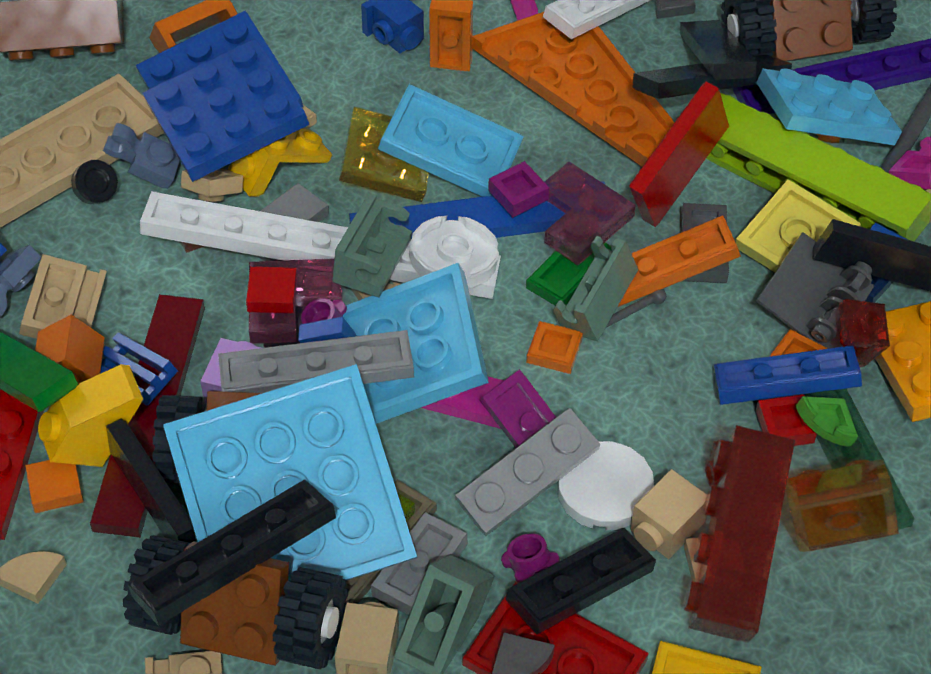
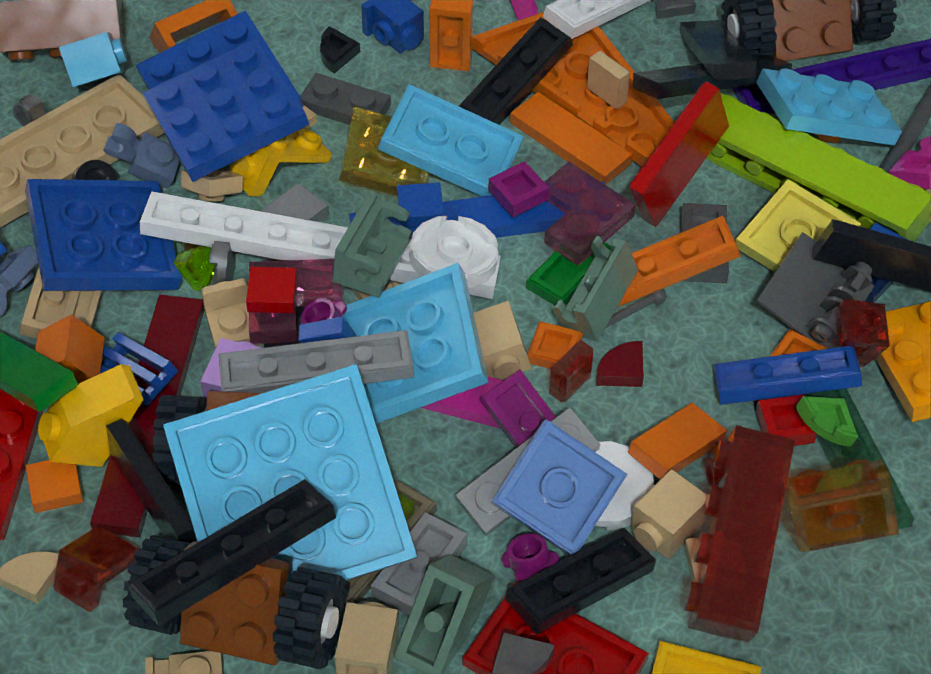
(28, 109): none -> flat silver tile
(90, 564): none -> clear red bracket
(92, 236): none -> blue plate
(93, 58): none -> medium azure brick
(195, 266): none -> clear neon green tile
(223, 260): none -> flat silver tile
(227, 310): none -> tan bracket
(337, 49): none -> black tile
(337, 98): none -> dark grey plate
(421, 201): none -> blue tile
(501, 341): none -> tan brick
(518, 72): none -> black tile
(558, 488): none -> medium blue tile
(570, 138): none -> orange tile
(571, 371): none -> clear red tile
(608, 79): none -> tan tile
(622, 366): none -> dark red tile
(677, 441): none -> orange tile

